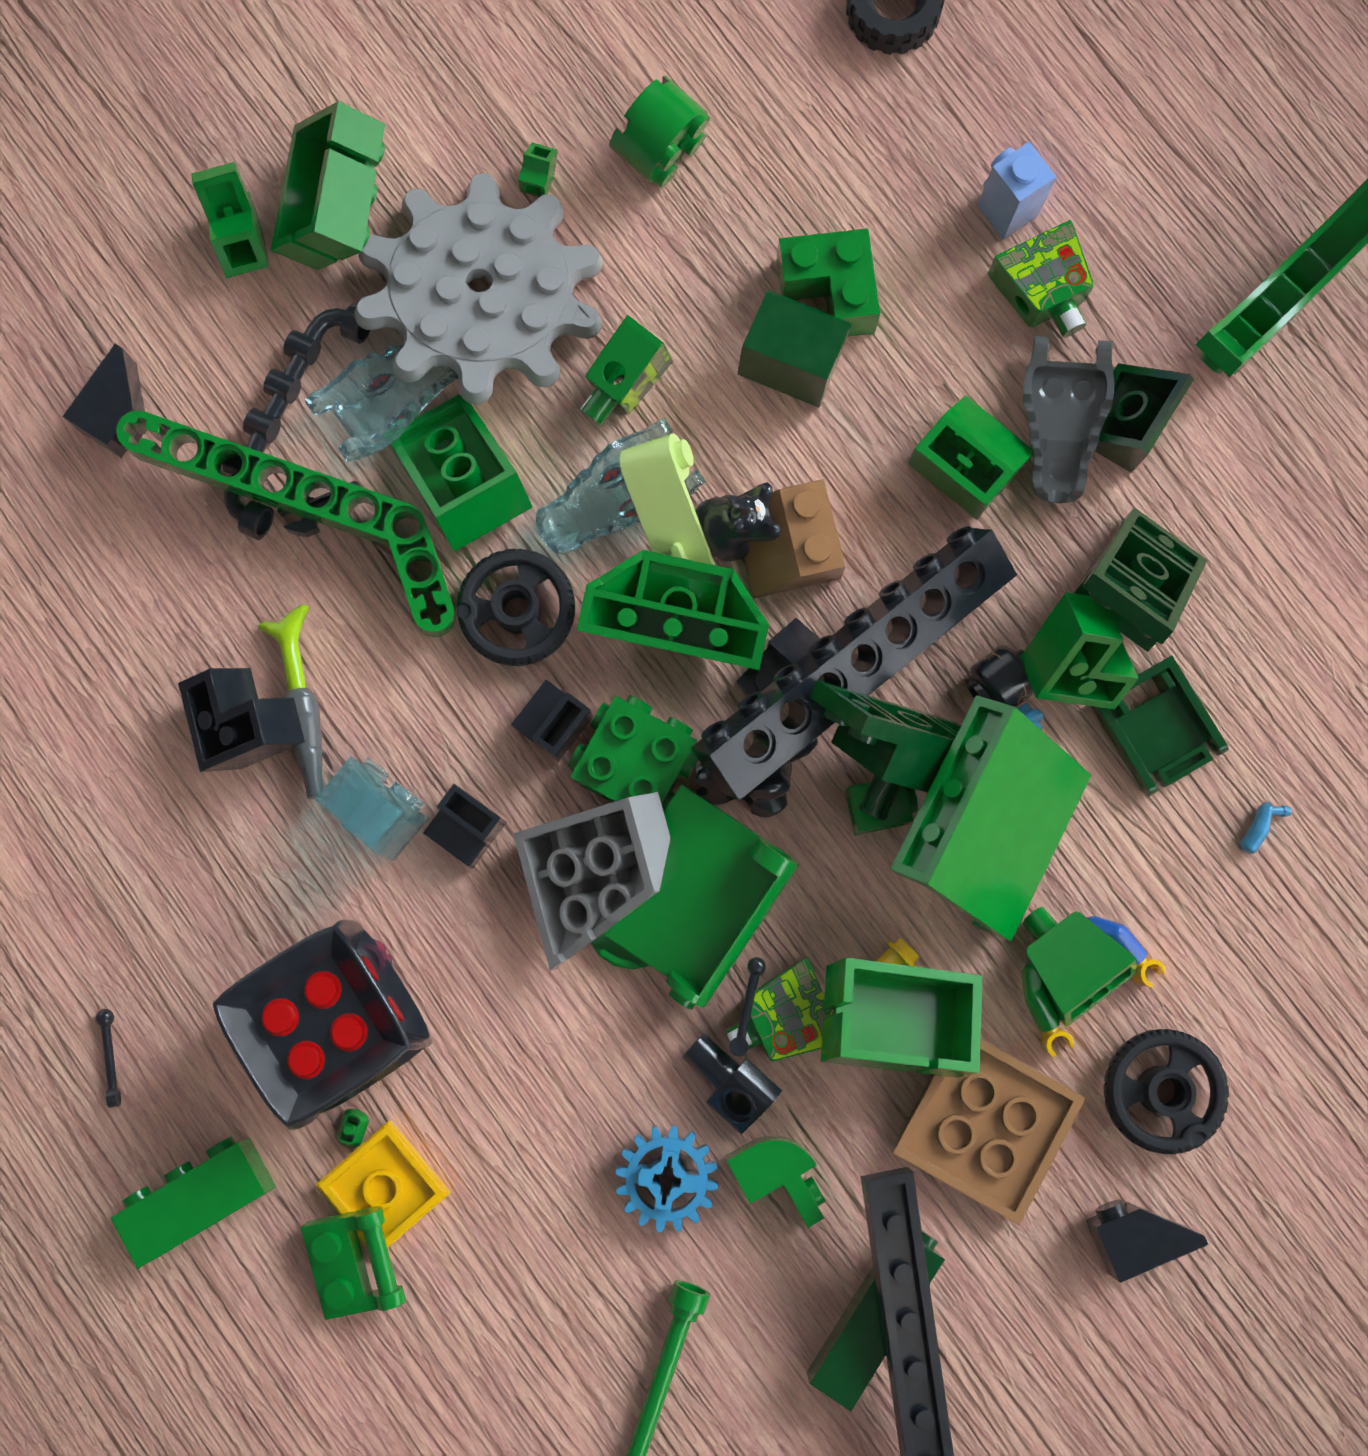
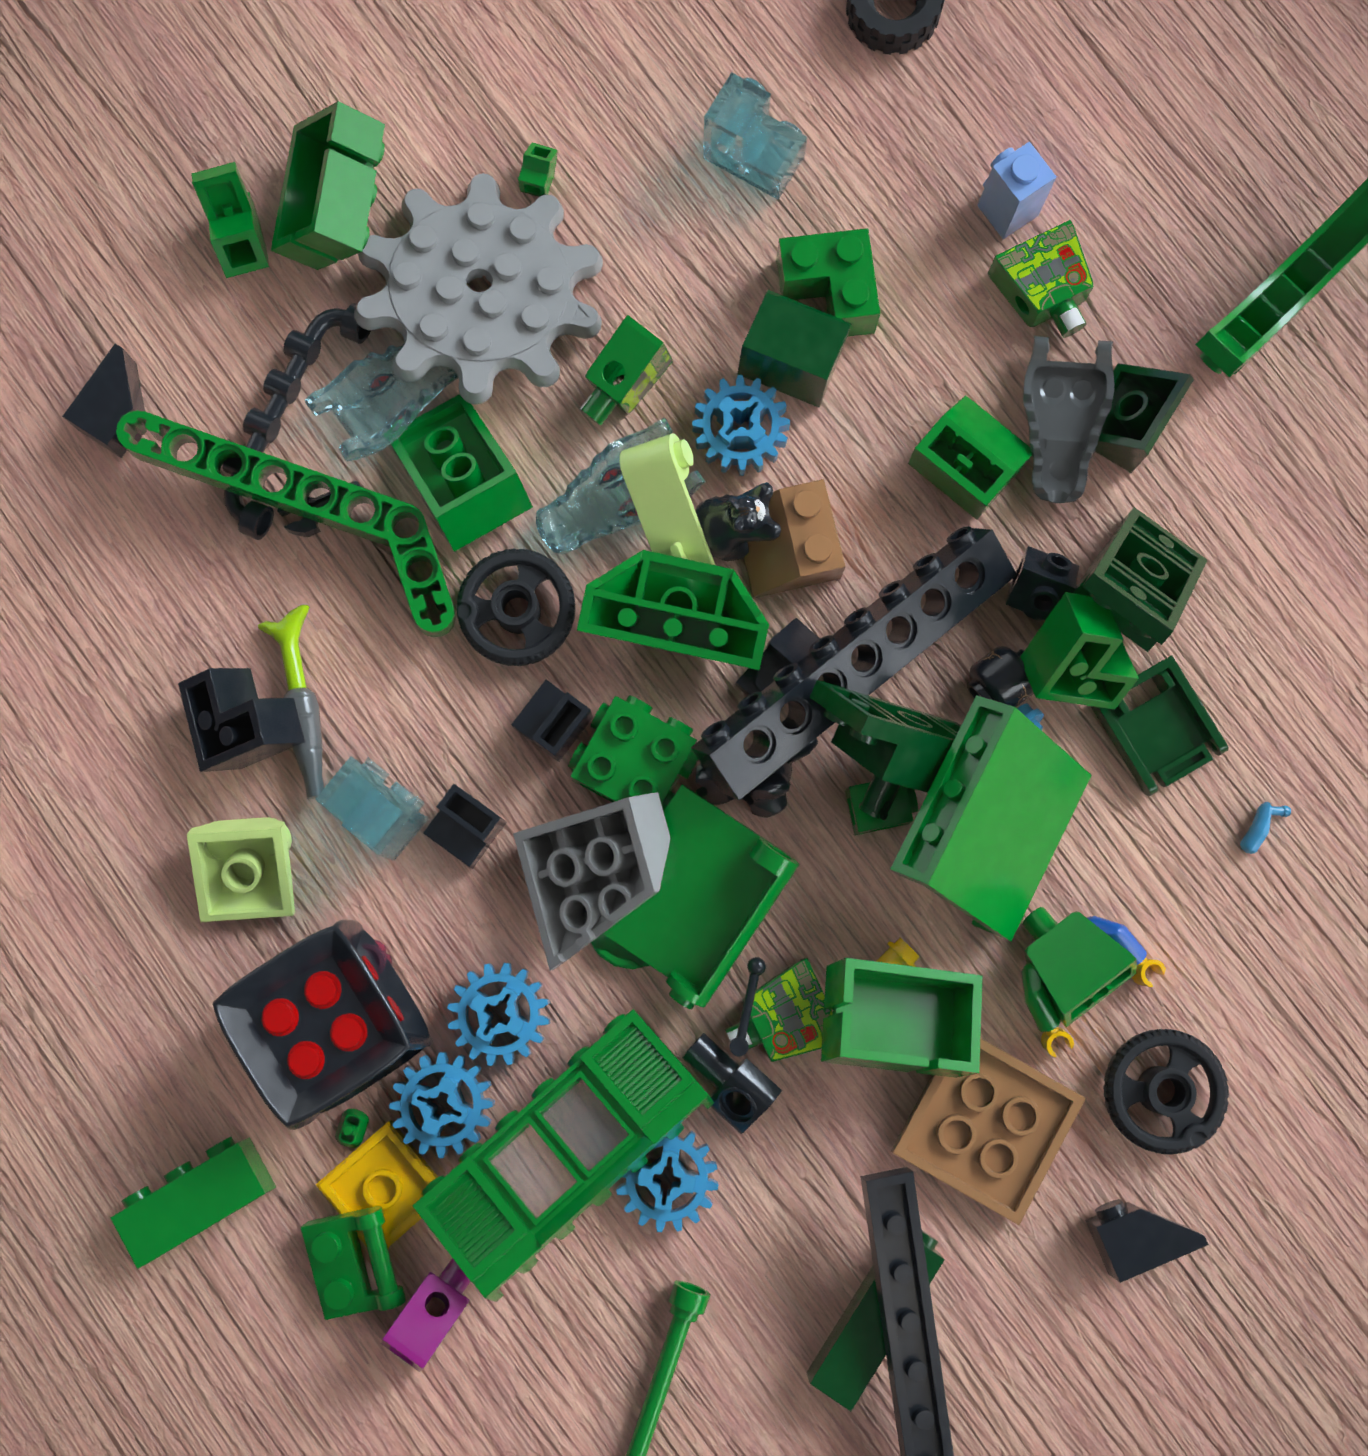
(104, 1019): black hinge -> none
(242, 869): none -> yellowish green slope
(417, 1333): none -> magenta torso
(433, 1123): none -> dark azure gear
(481, 1002): none -> dark azure gear
(560, 1153): none -> green window
(659, 130): green brick -> none
(749, 141): none -> clear light blue brick
(753, 439): none -> dark azure gear
(776, 1162): green brick -> none
(1041, 583): none -> black brick

